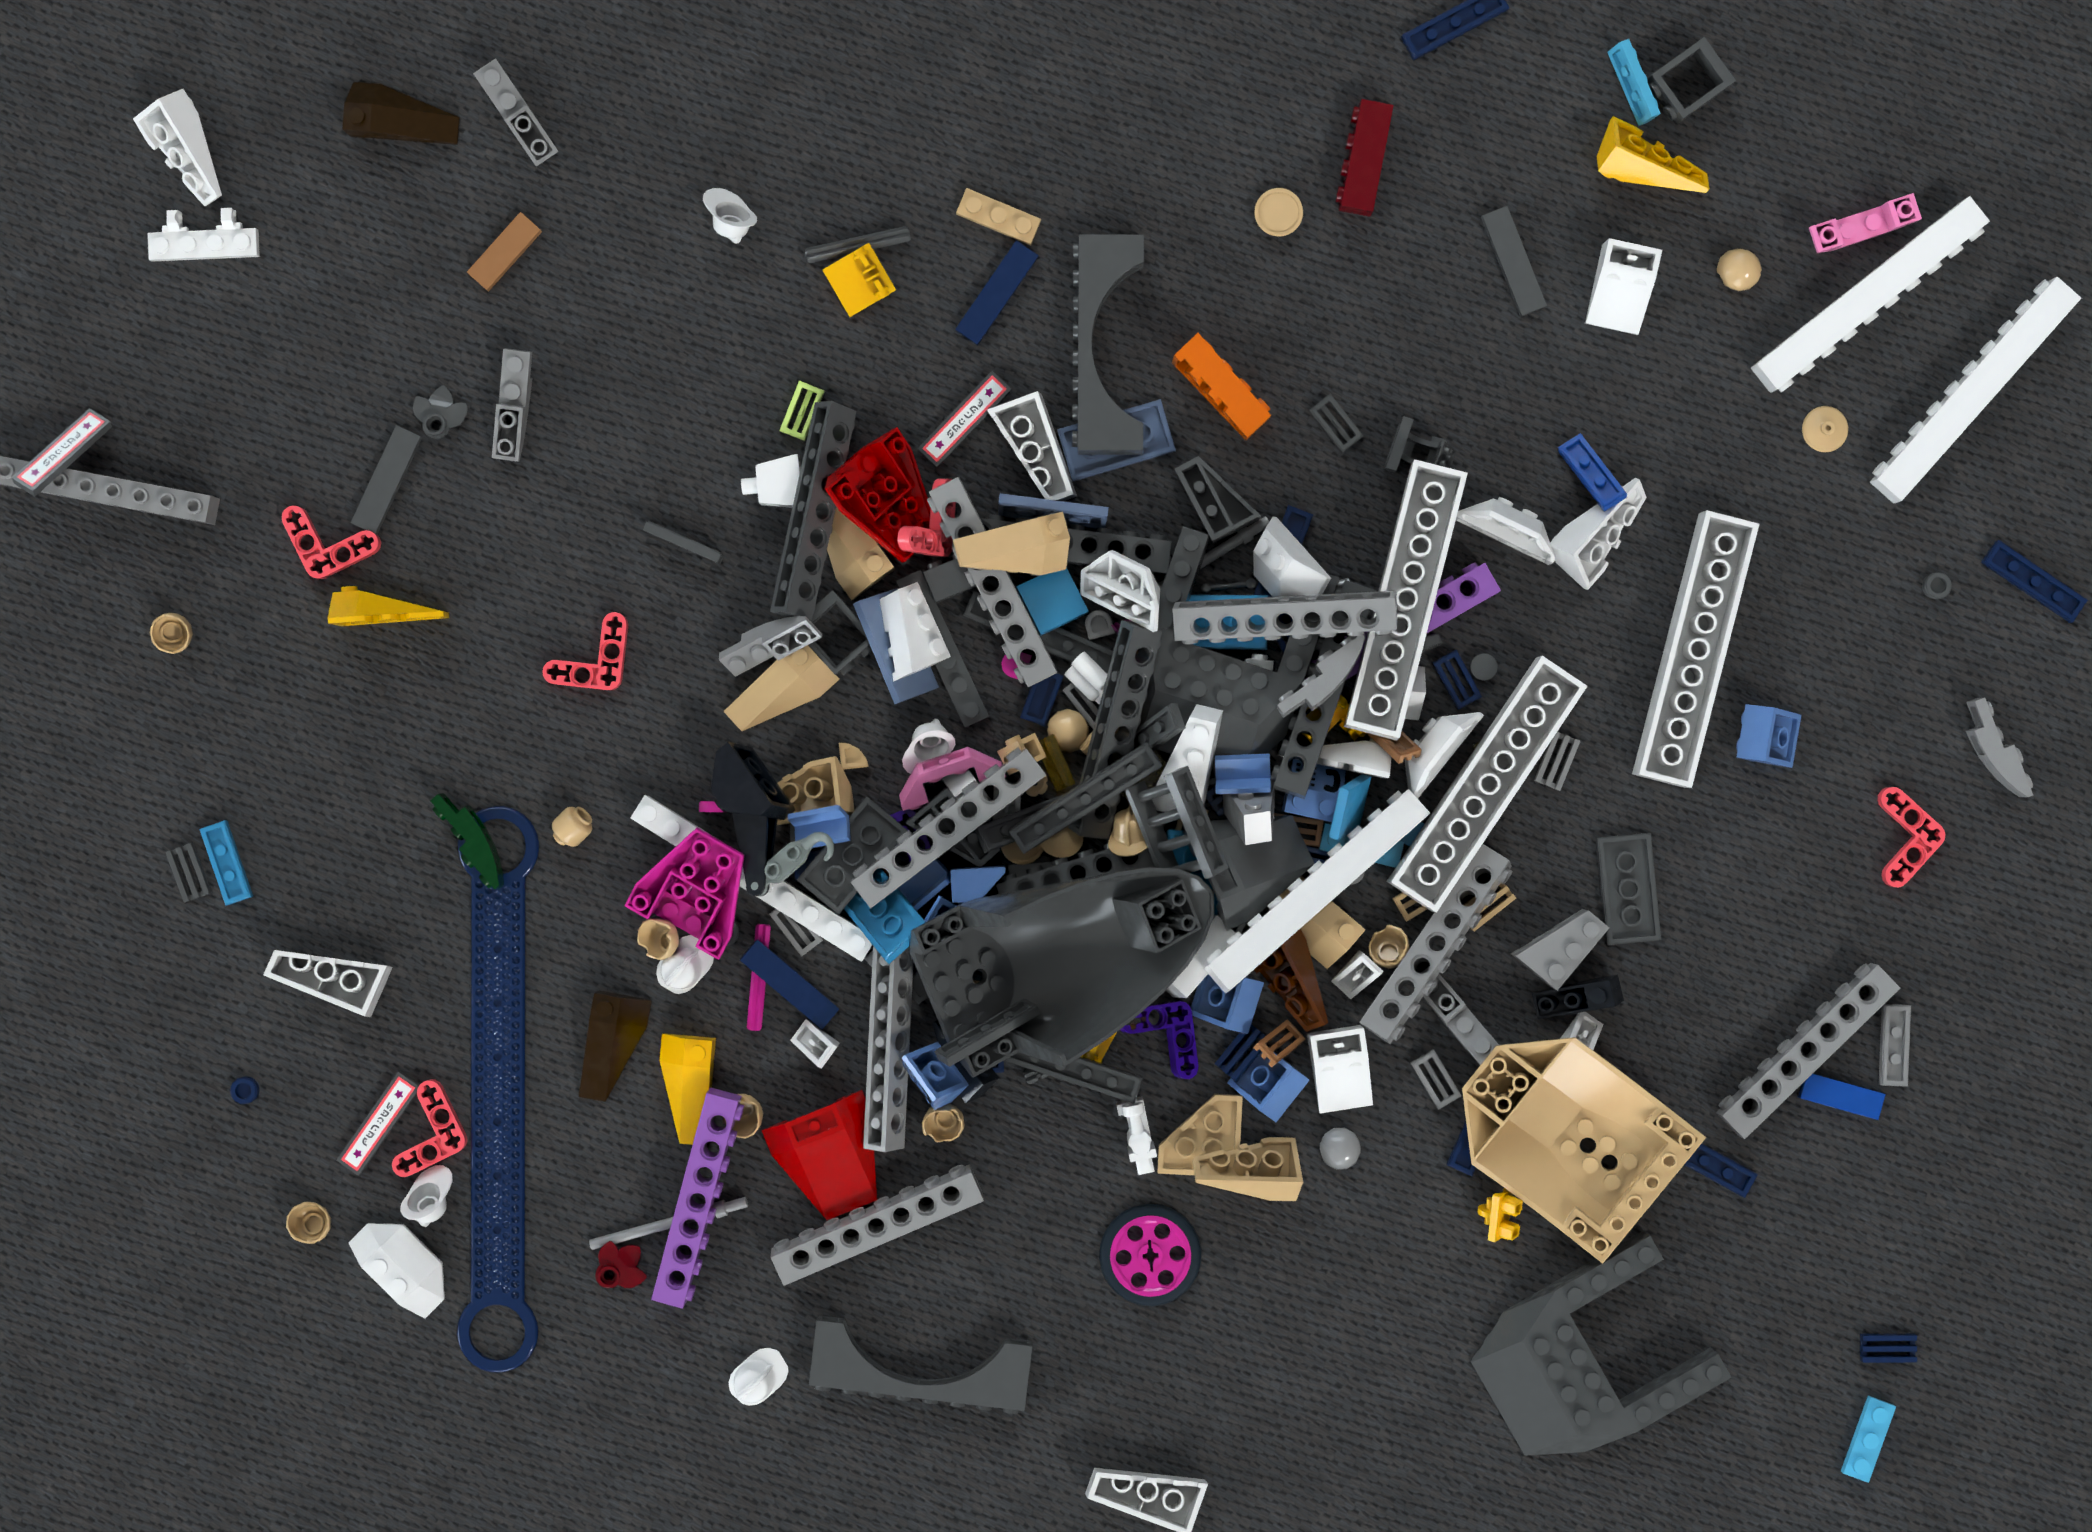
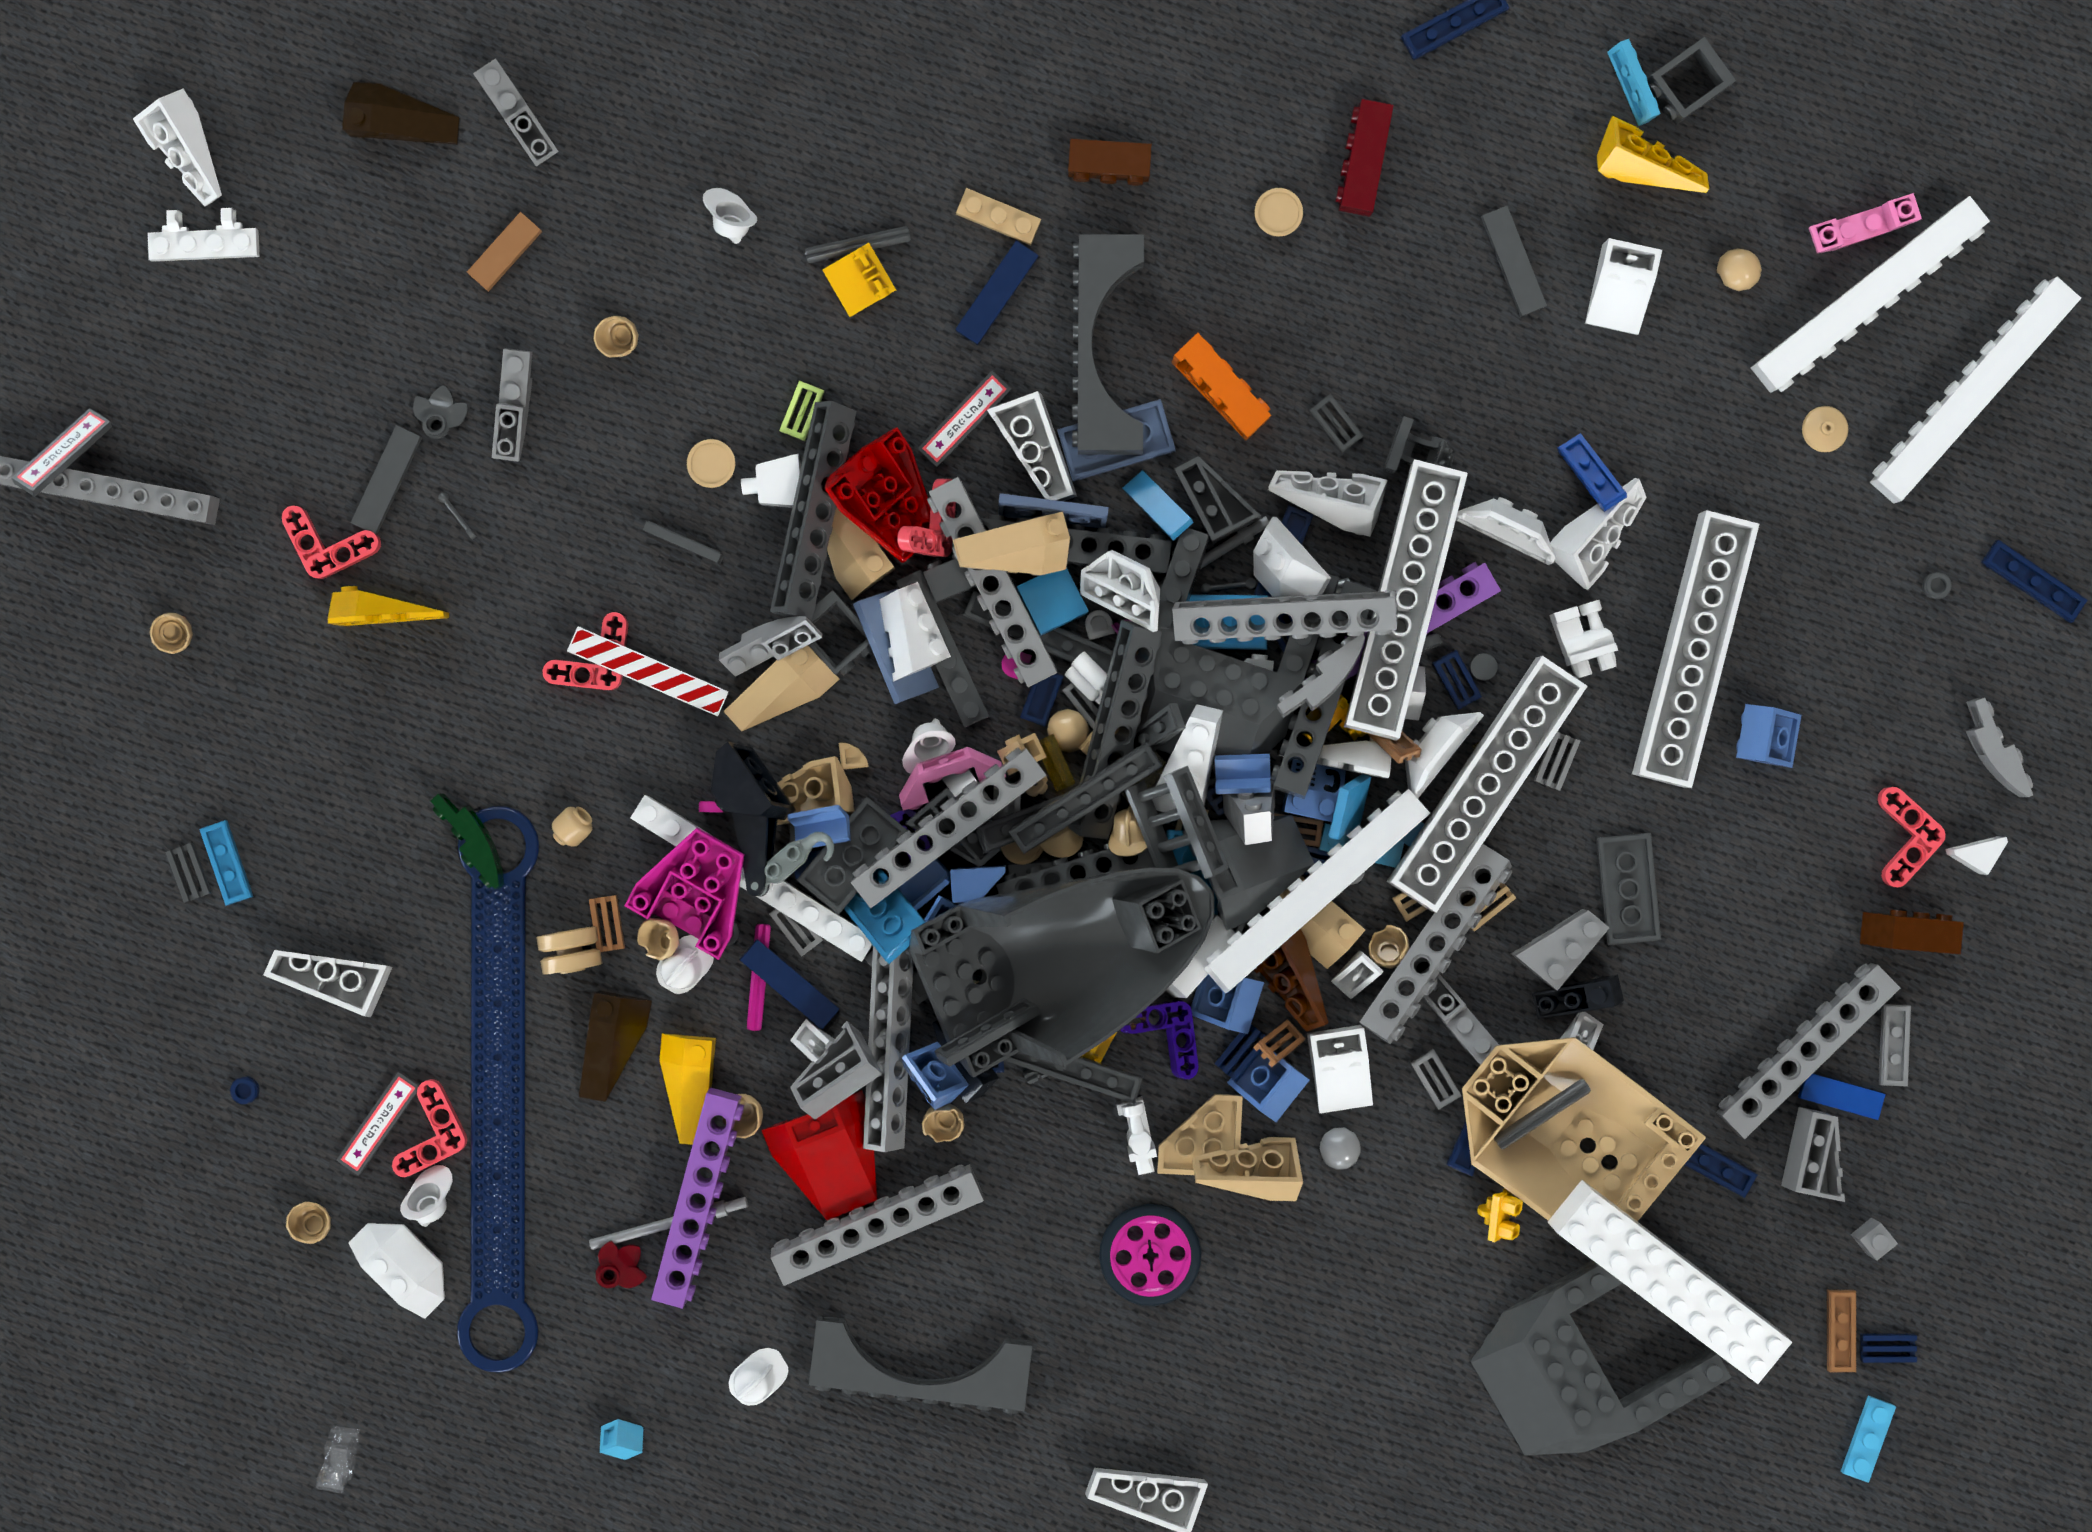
(339, 1459): none -> clear brick
(444, 498): none -> dark grey hinge
(569, 950): none -> tan wheel
(616, 336): none -> tan hair
(617, 921): none -> medium nougat tile
(621, 1439): none -> medium azure panel
(647, 671): none -> tile
(711, 463): none -> tan piece
(836, 1074): none -> light grey wedge
(1109, 161): none -> reddish brown brick
(1157, 505): none -> dark azure tile
(1342, 502): none -> white wedge
(1542, 1113): none -> dark grey axle
(1581, 645): none -> white hips
(1669, 1281): none -> white brick
(1814, 1156): none -> light grey wedge
(1841, 1330): none -> medium nougat tile
(1874, 1239): none -> light grey brick
(1912, 933): none -> reddish brown wedge
(1979, 855): none -> white slope

